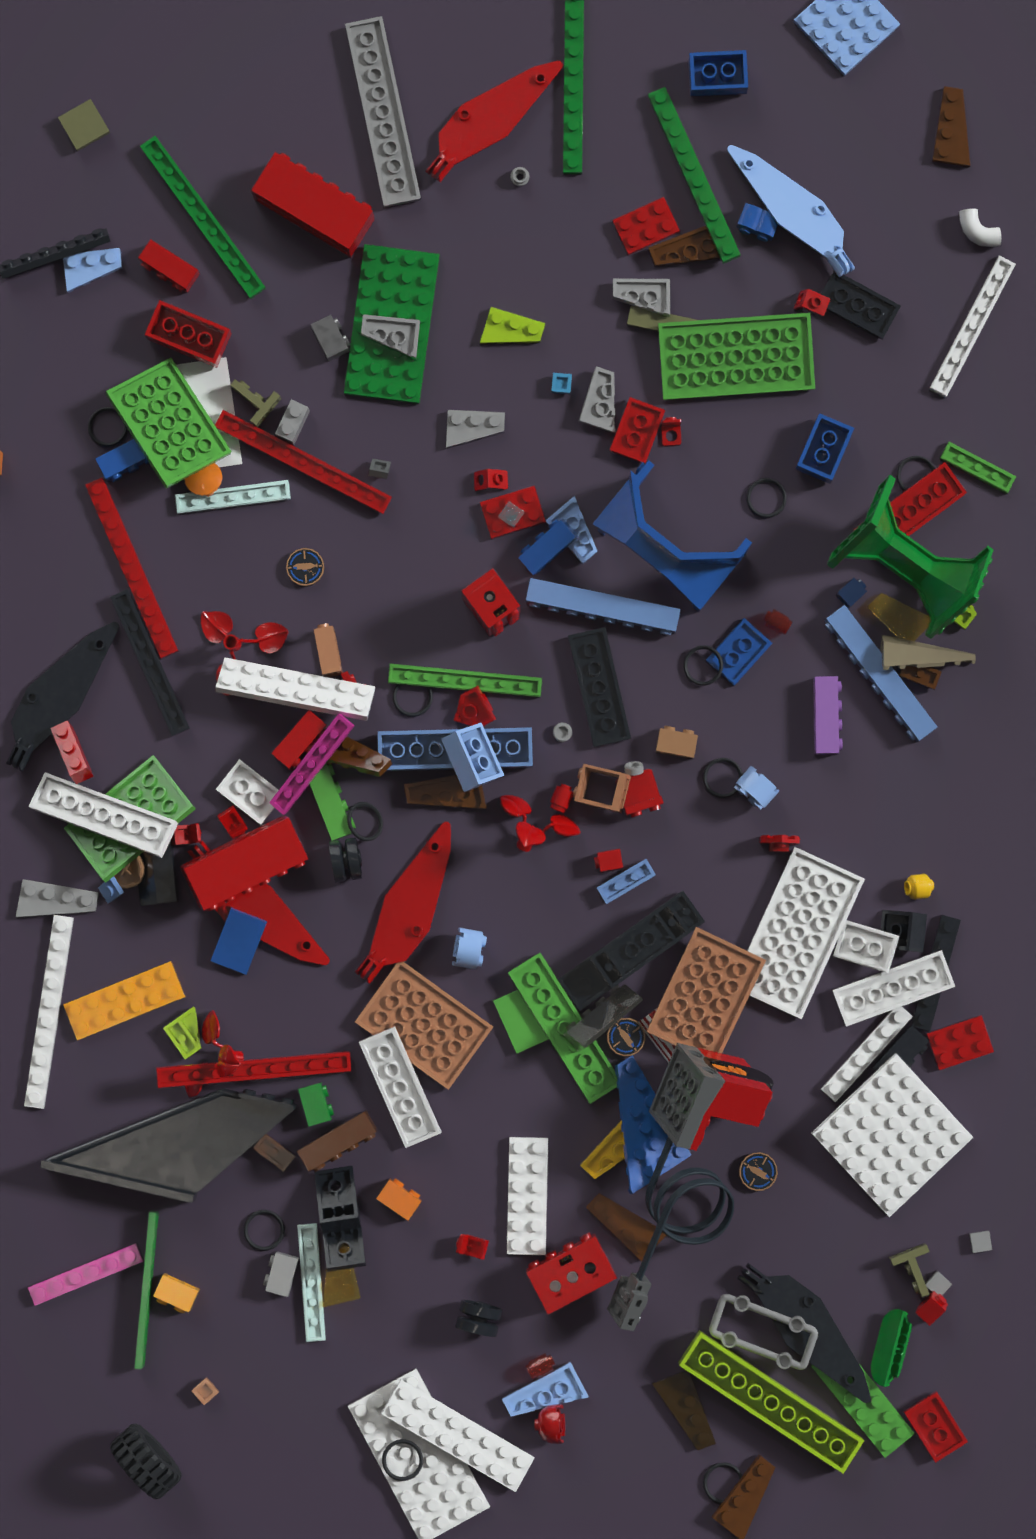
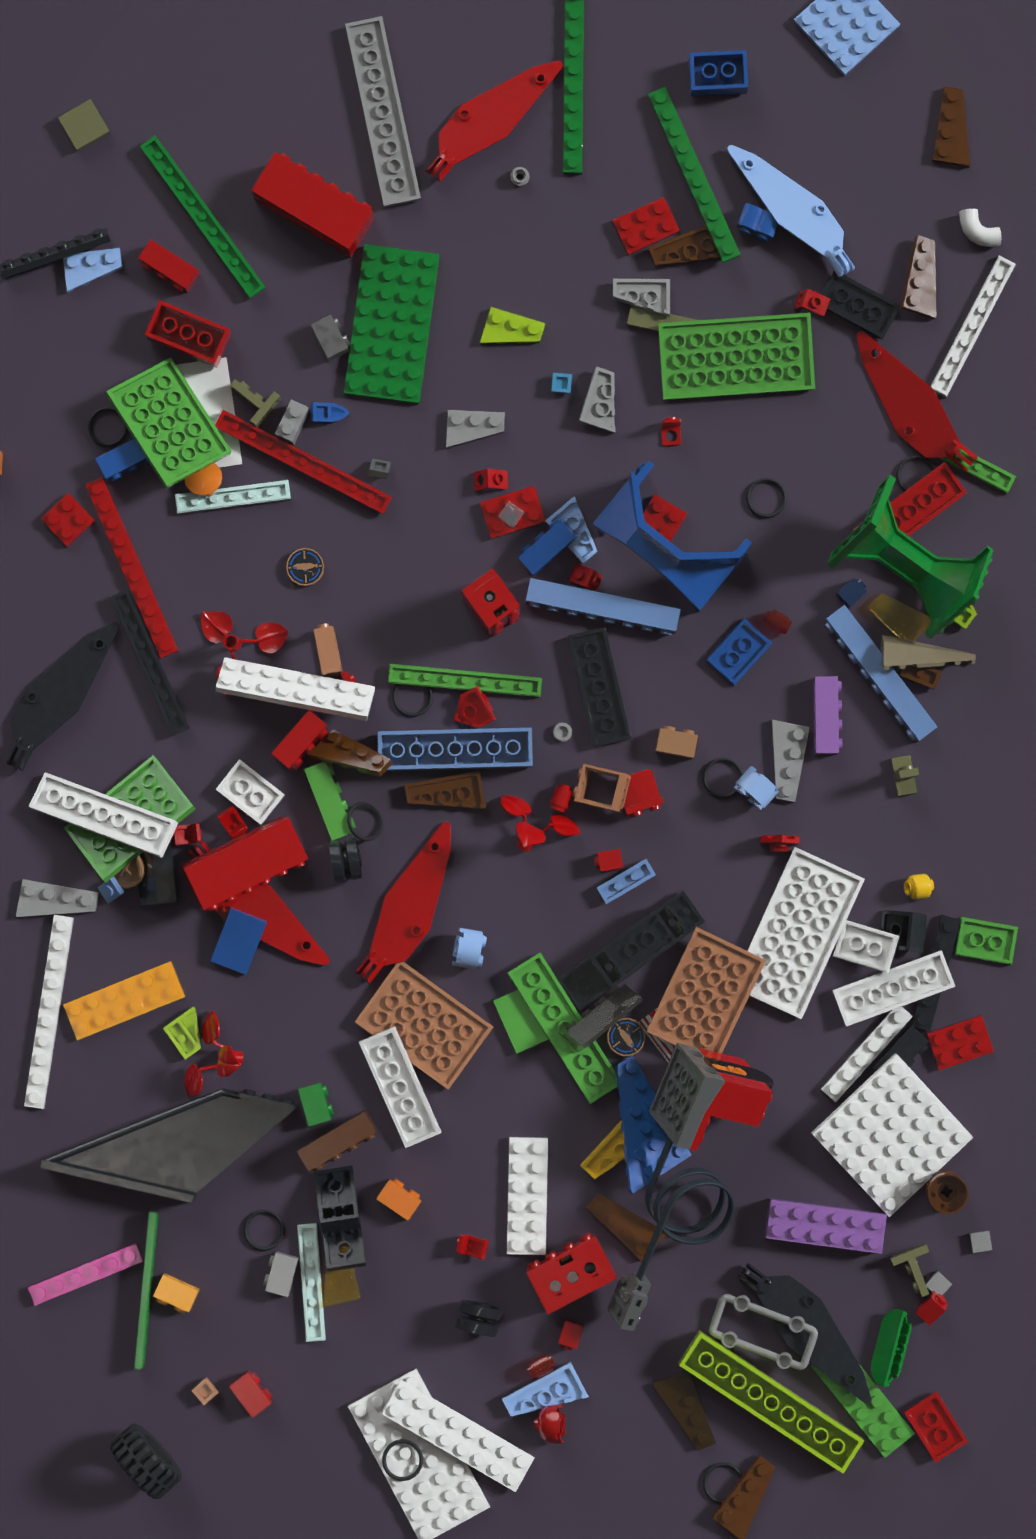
(67, 519): none -> red plate
(72, 752): brick -> none
(251, 1393): none -> red brick
(255, 1069): red plate -> none
(274, 1152): reddish brown plate -> none
(311, 764): dark pink plate -> none
(327, 412): none -> blue plate
(393, 332): light grey wing -> none
(472, 757): light blue slope -> none
(570, 1334): none -> red brick
(585, 577): none -> red bracket
(633, 768): light grey tile -> none
(637, 430): red plate -> none
(664, 517): none -> red plate
(720, 665): black tyre -> none
(758, 1171): tile -> none
(789, 752): none -> light grey wing
(824, 448): blue brick -> none
(825, 1225): none -> medium lavender brick
(904, 775): none -> olive bracket
(911, 405): none -> red wing
(920, 282): none -> wing
(956, 1197): none -> reddish brown wheel
(986, 940): none -> bright green tile

